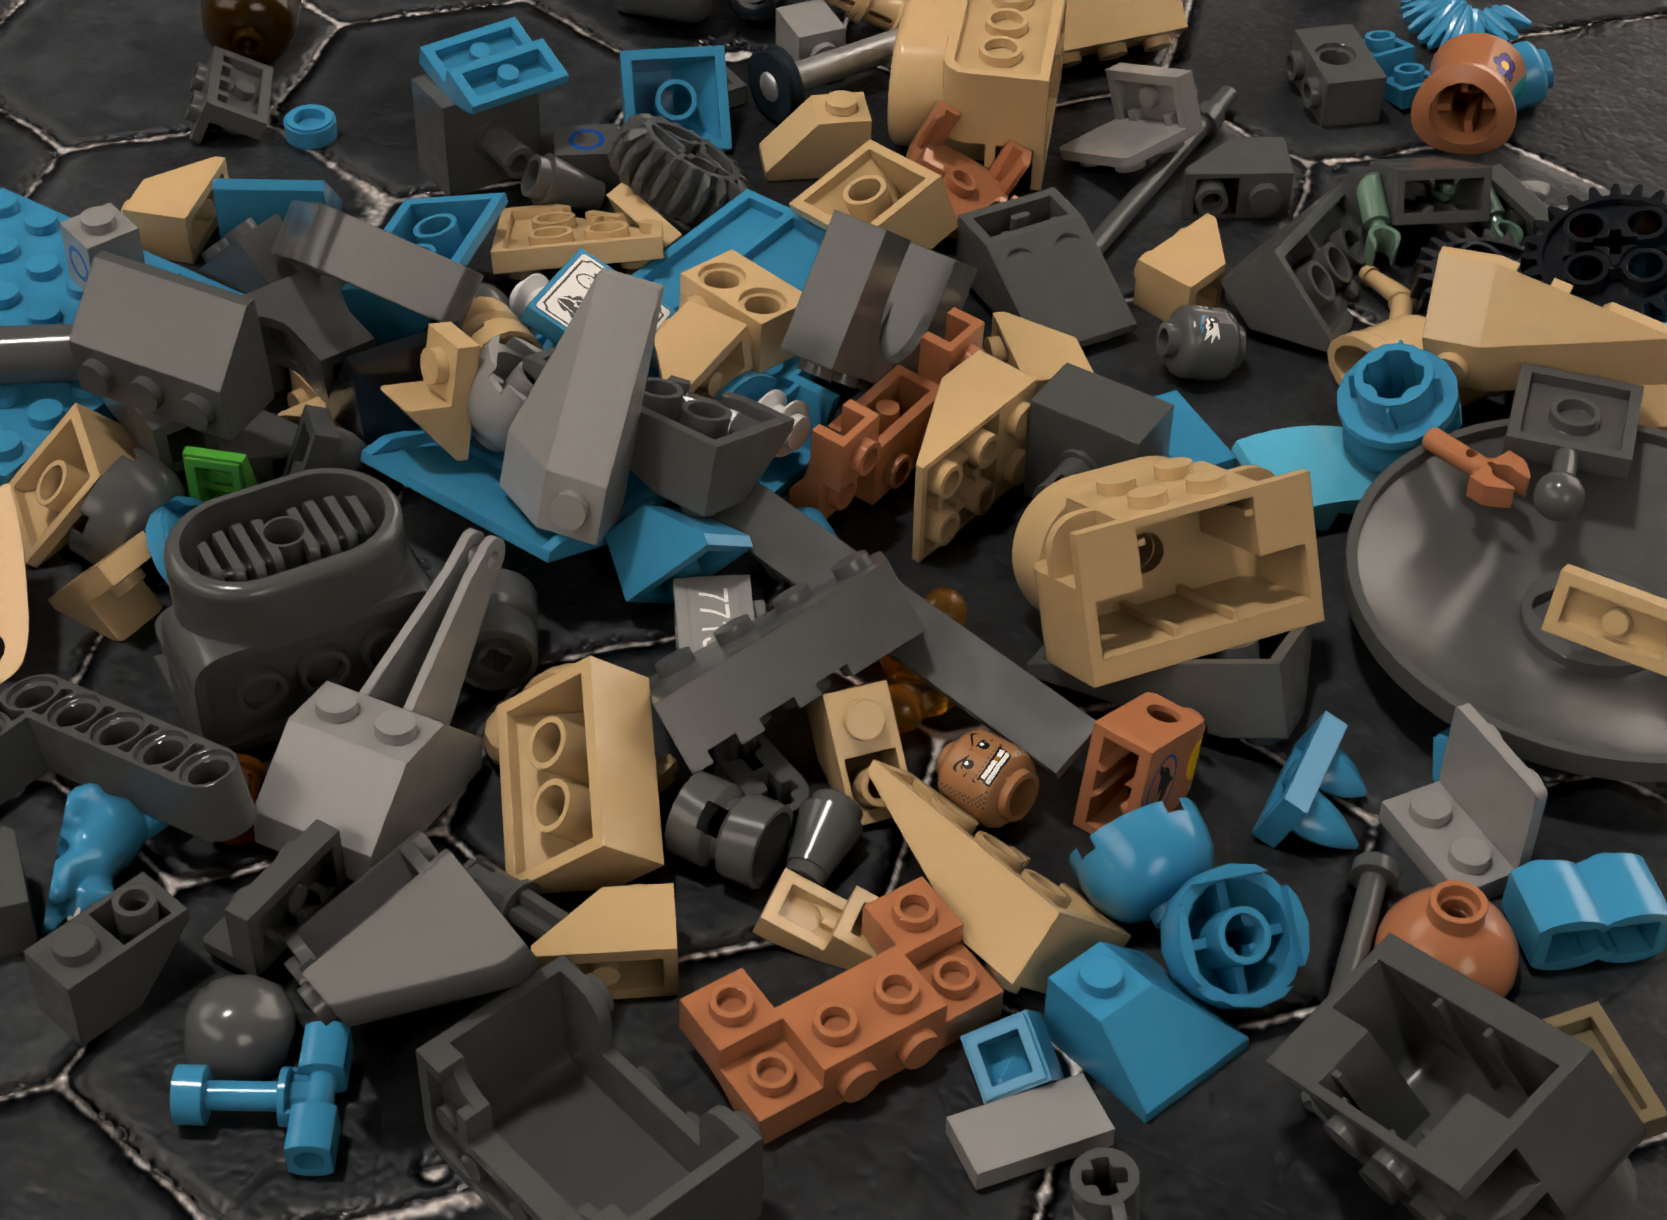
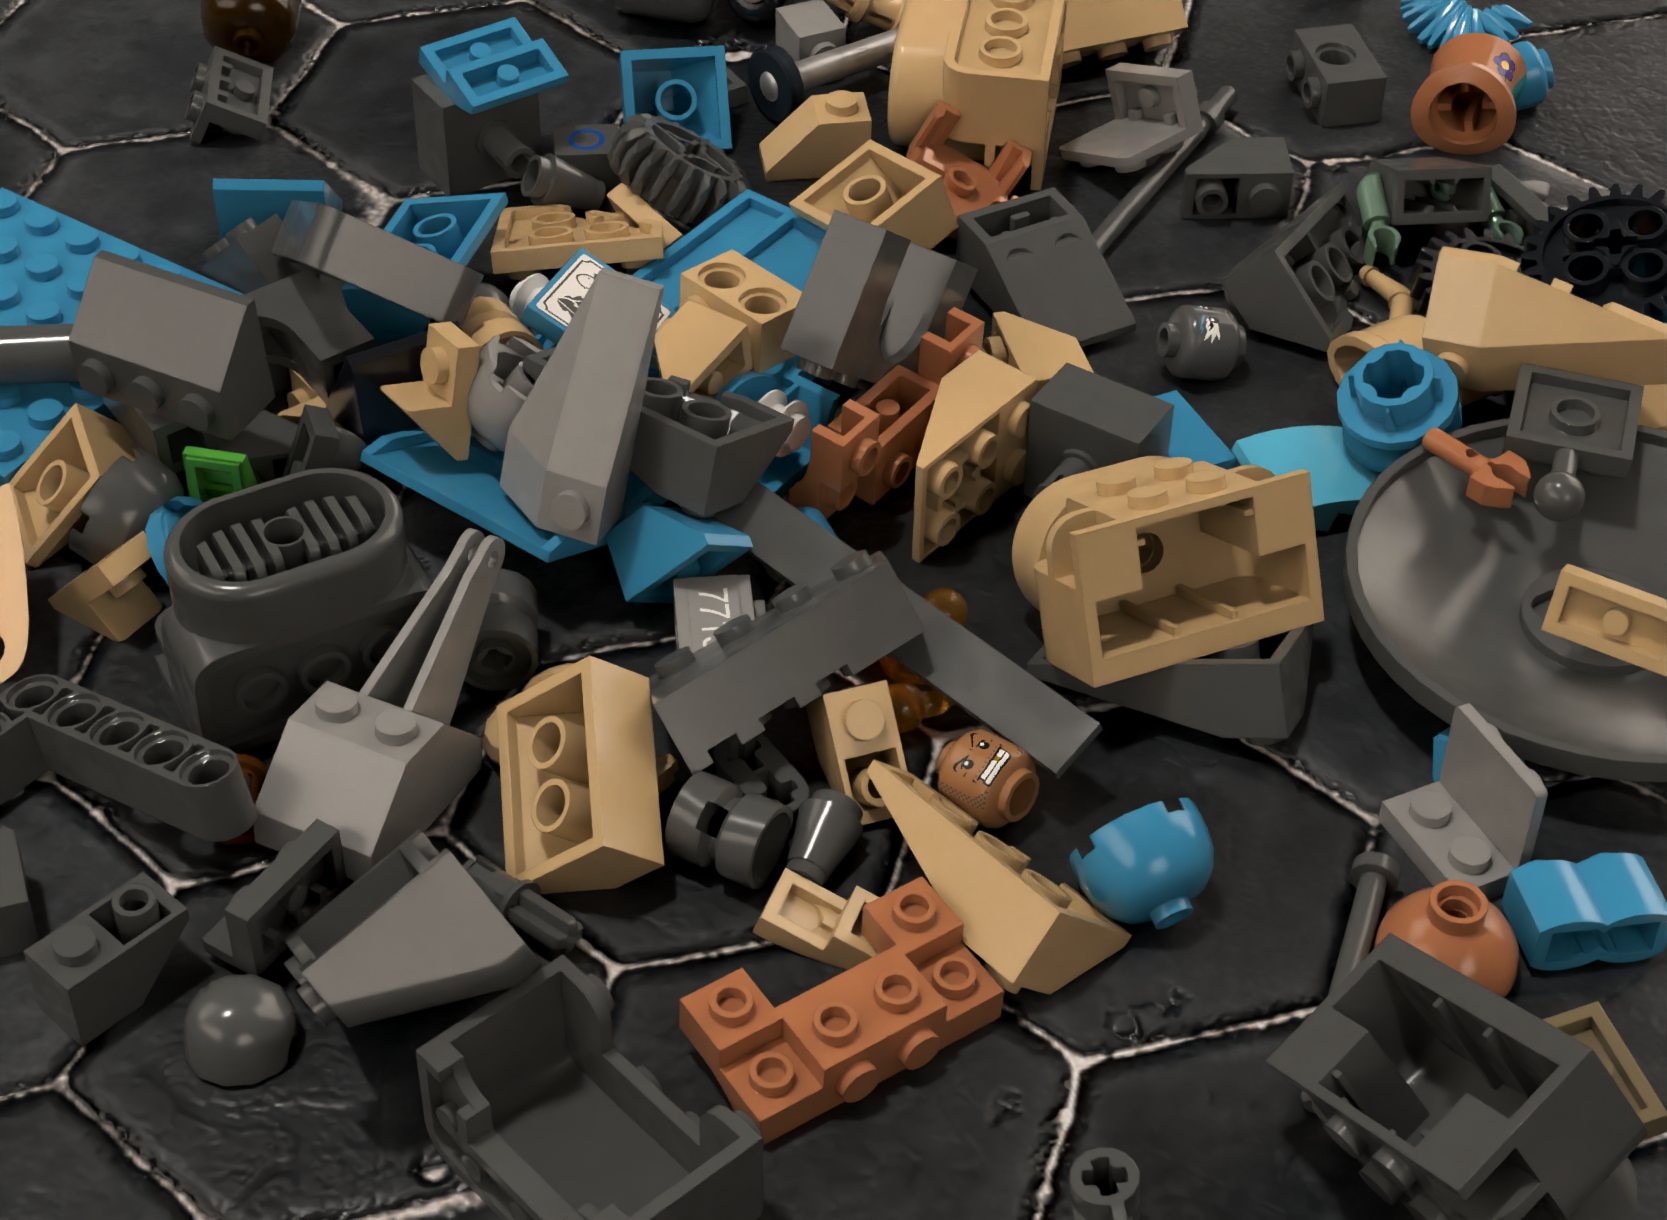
(94, 231): light grey brick -> none
(94, 847): dark azure animal -> none
(177, 209): tan slope -> none
(300, 1097): dark azure bar -> none
(310, 126): dark azure tile -> none
(621, 938): tan slope -> none
(1011, 1056): dark azure slope -> none
(1029, 1131): light grey tile -> none
(1136, 1028): dark azure slope -> none
(1139, 747): nougat torso -> none
(1182, 271): tan slope -> none
(1234, 937): dark azure cylinder -> none
(1296, 798): dark azure tile -> none
(1398, 64): dark azure slope -> none

